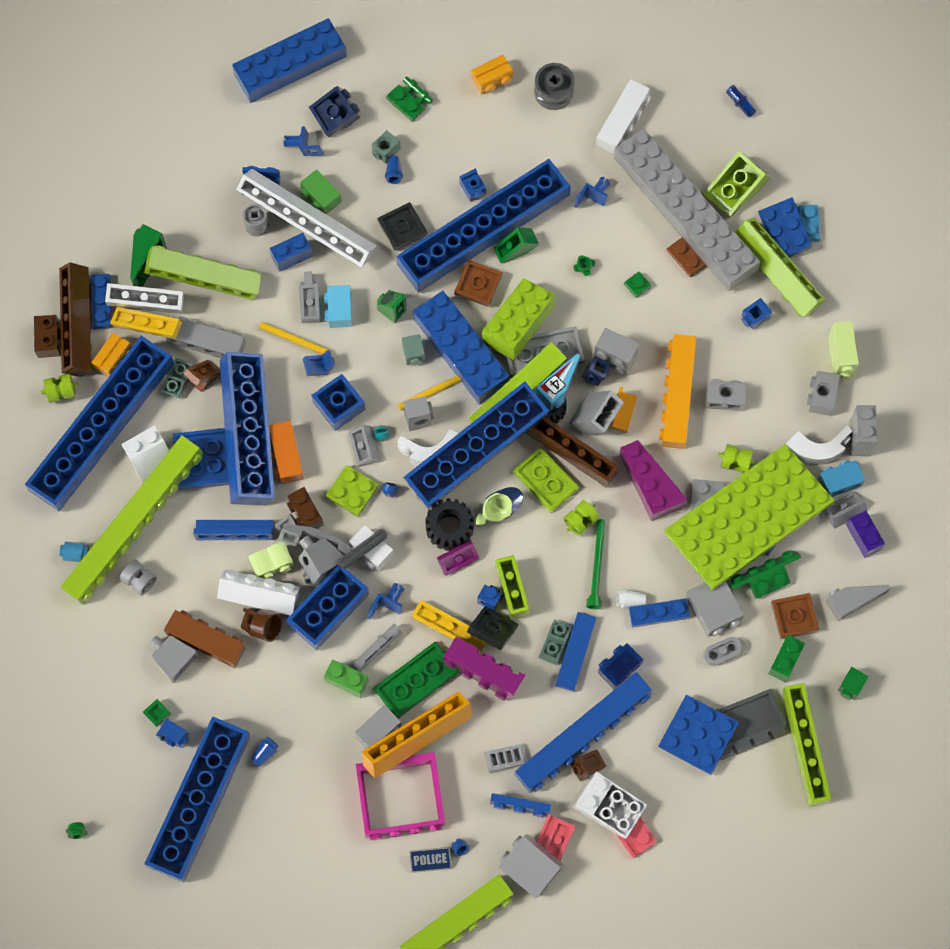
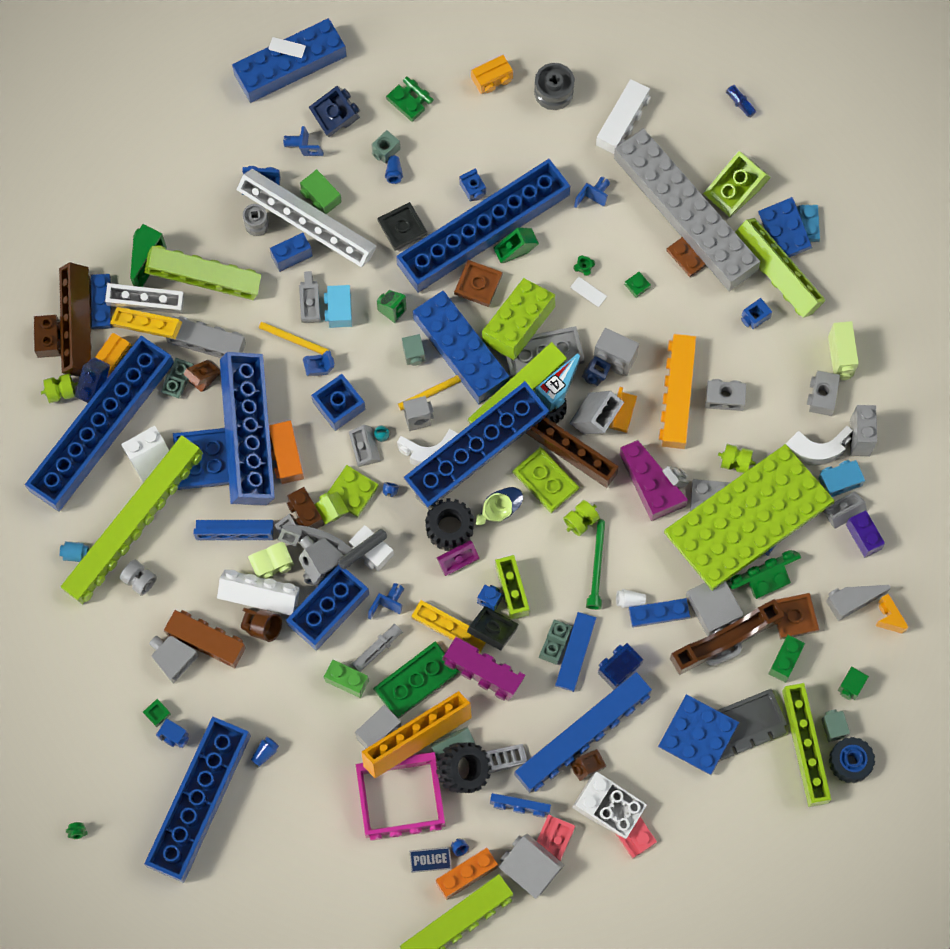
(91, 379): none -> clear blue brick
(287, 47): none -> white sticker
(331, 507): none -> lime brick
(460, 736): none -> sand green slope
(466, 873): none -> orange brick
(477, 767): none -> black tyre
(588, 291): none -> white sticker
(676, 476): none -> light grey plate
(732, 635): none -> reddish brown arch
(835, 725): none -> sand green brick
(843, 768): none -> black wheel
(894, 619): none -> light orange slope

